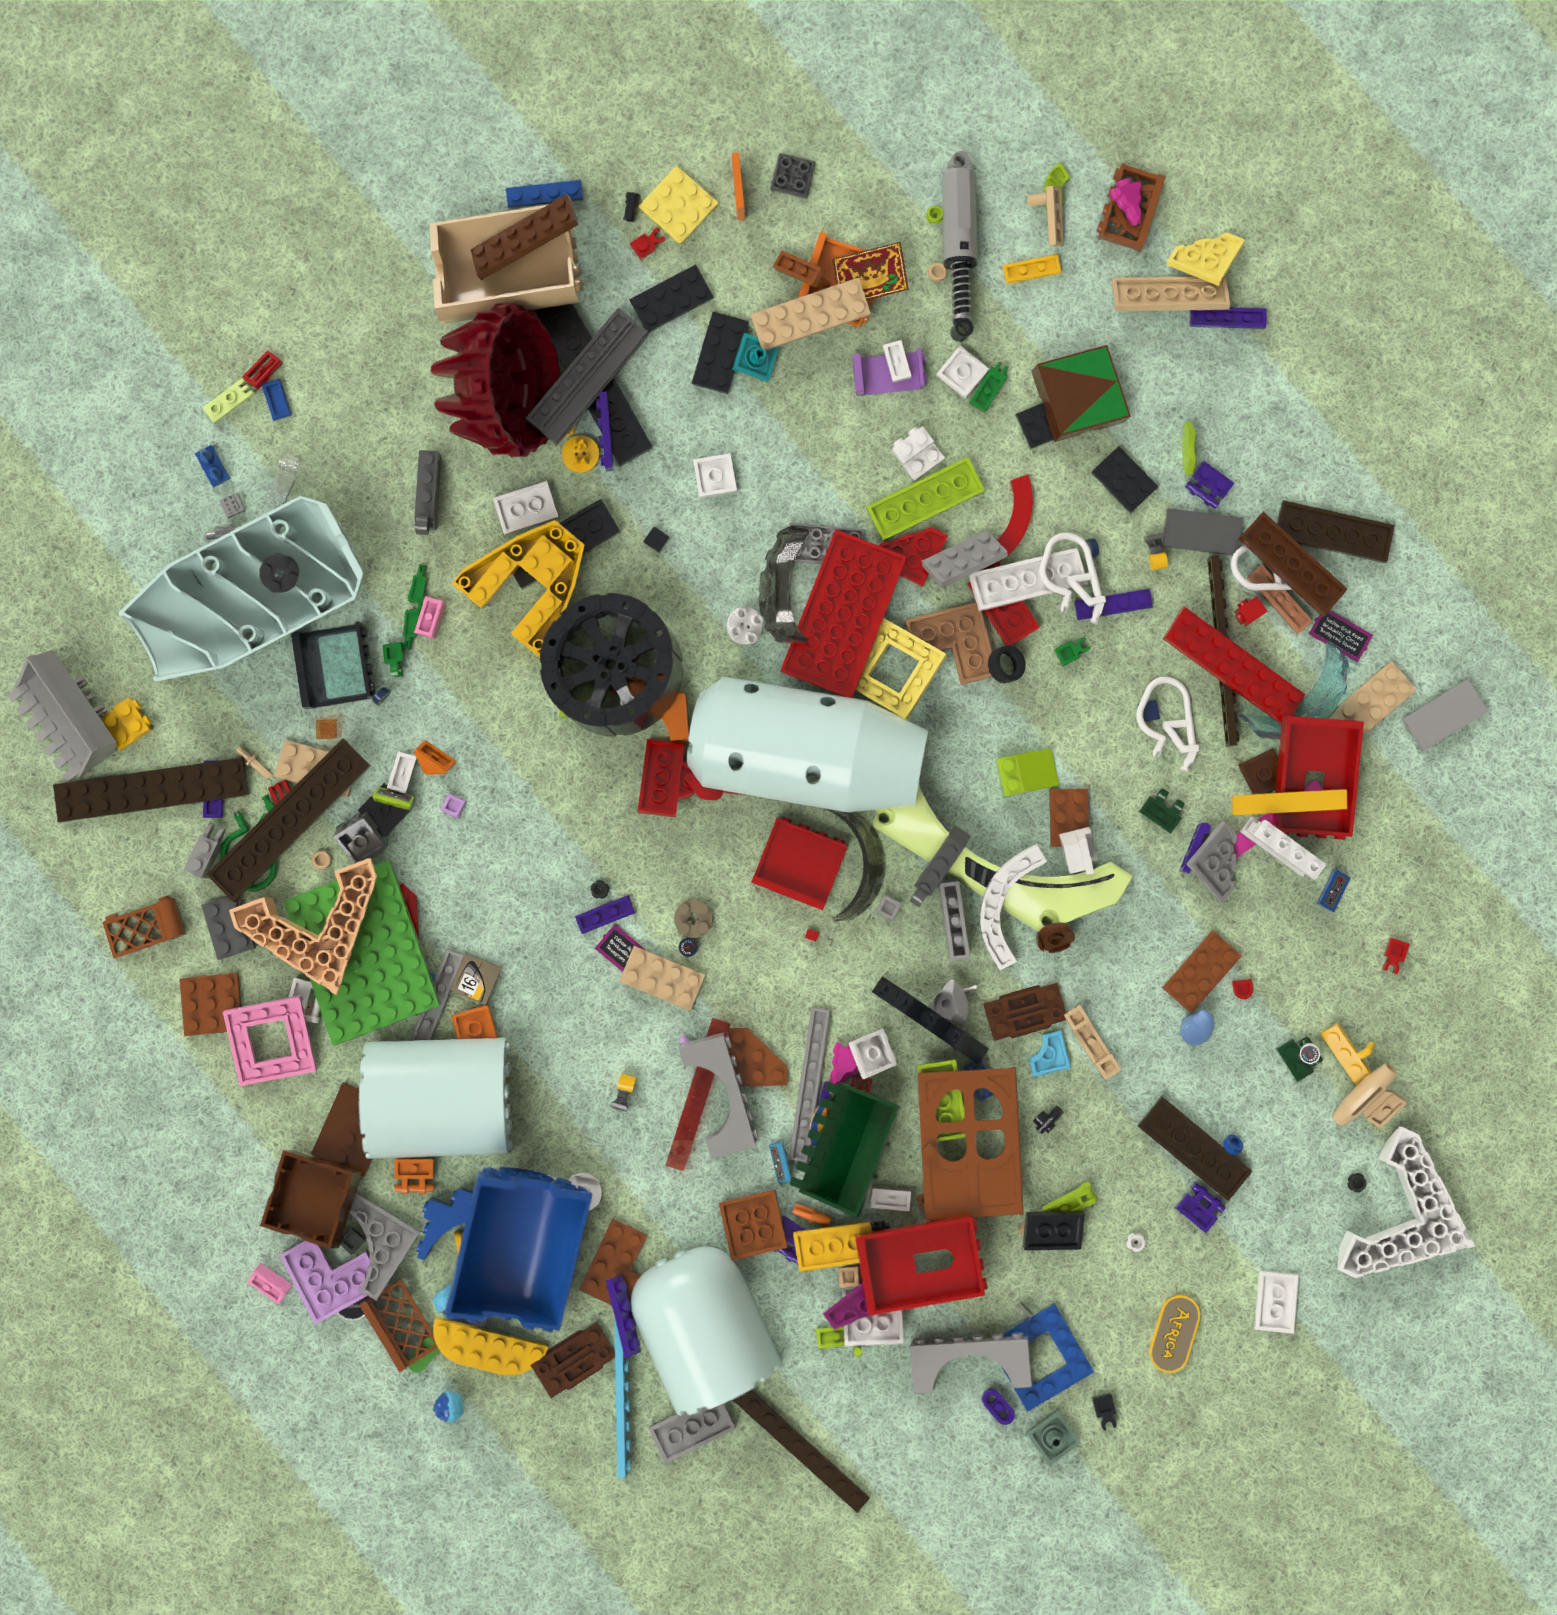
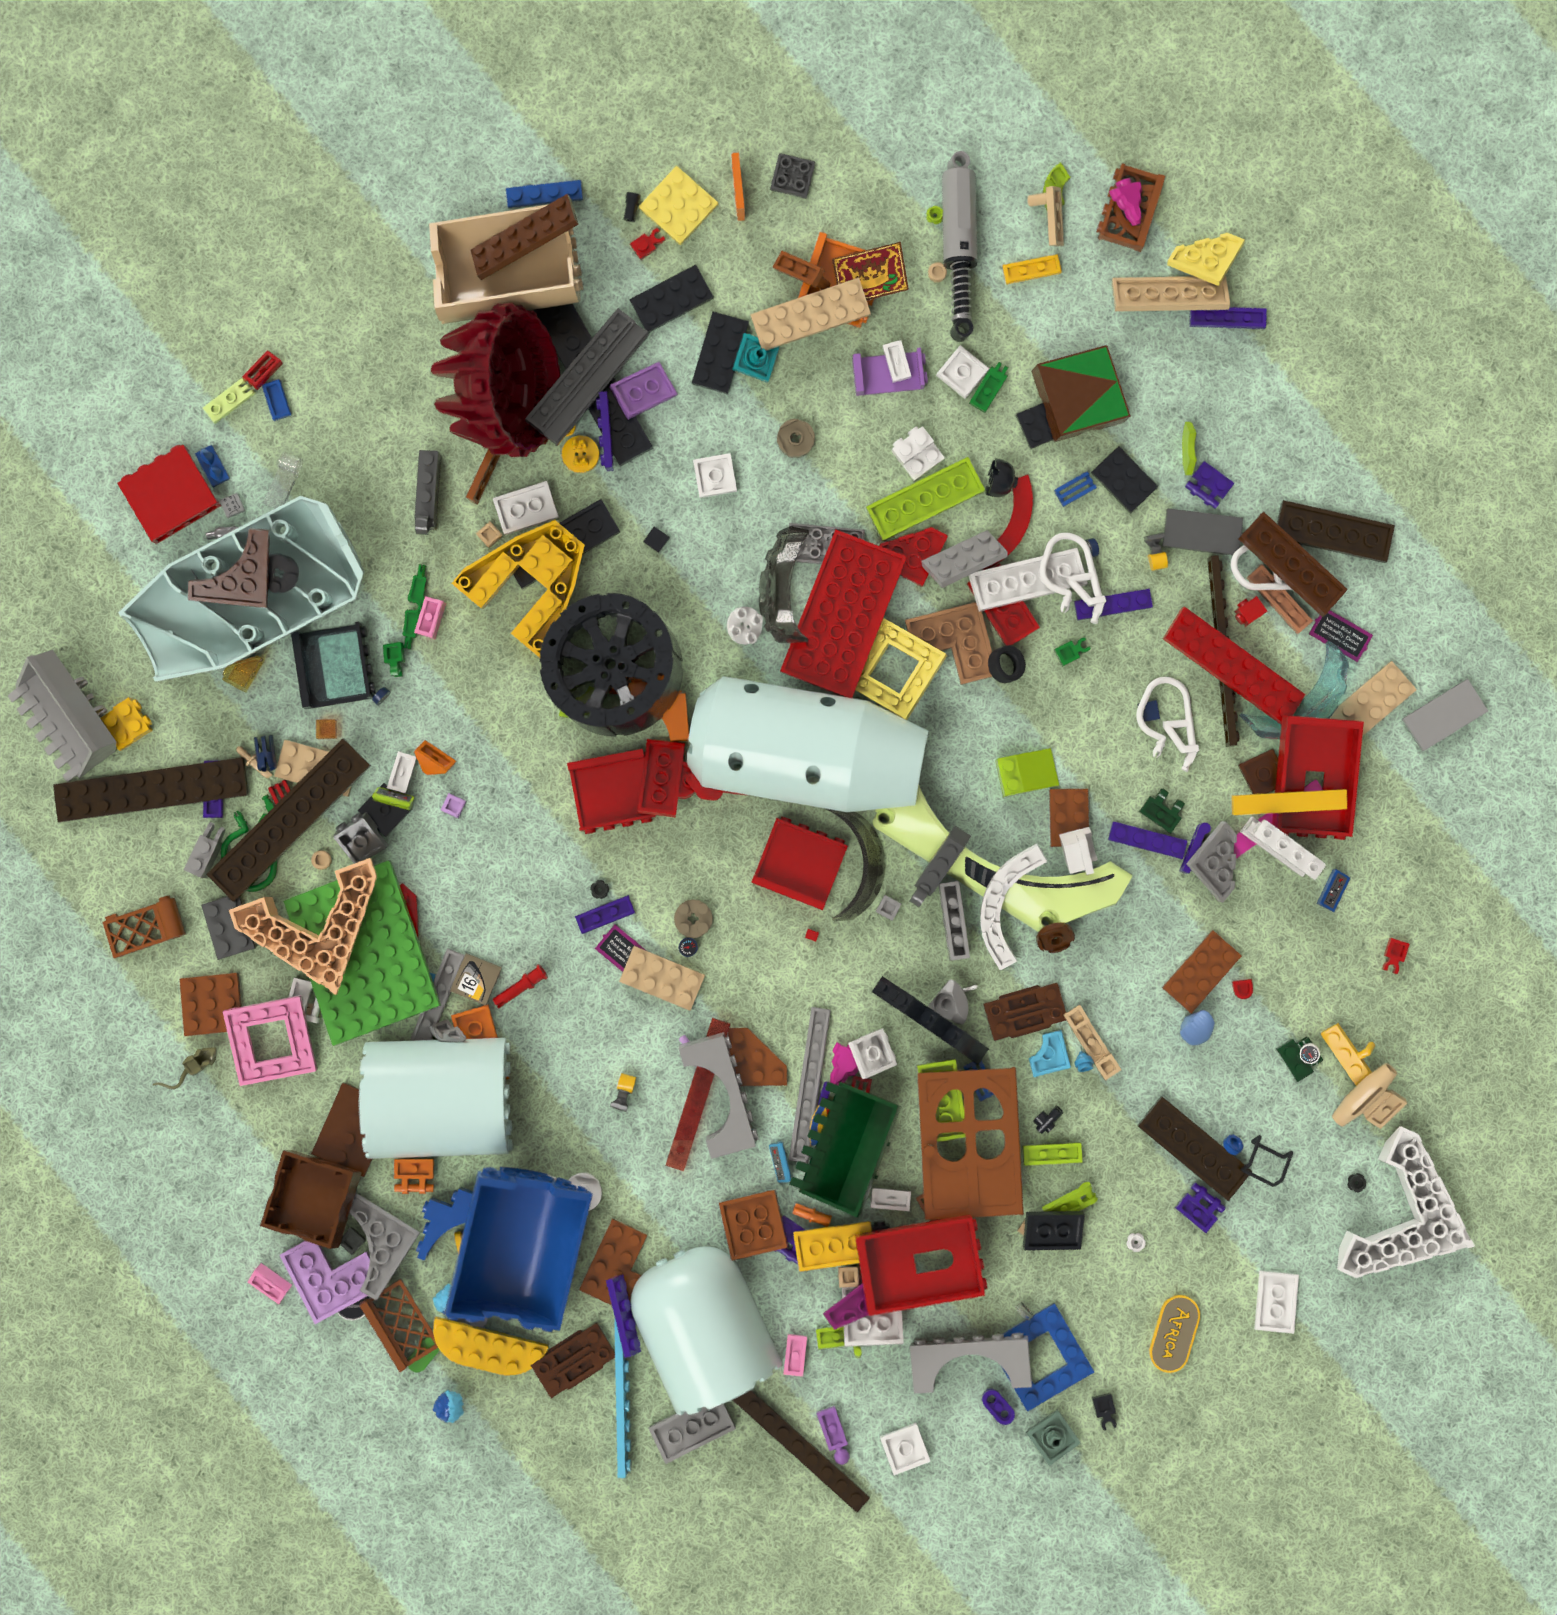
(168, 494): none -> red panel
(194, 1064): none -> olive animal
(242, 672): none -> clear yellow slope
(244, 582): none -> plate
(265, 756): none -> dark blue arm
(446, 1032): none -> light grey slope
(482, 477): none -> dark orange piece
(489, 534): none -> tan tile
(527, 981): none -> red pin
(608, 790): none -> red panel
(643, 390): none -> medium lavender tile
(795, 1355): none -> bright pink plate
(805, 443): none -> dark tan plate
(834, 1434): none -> medium lavender plate
(905, 1449): none -> white plate
(1001, 478): none -> black cylinder
(1052, 1153): none -> lime plate
(1084, 1062): none -> dark azure plate
(1088, 481): none -> blue tile
(1147, 840): none -> dark purple plate
(1256, 1141): none -> black piece

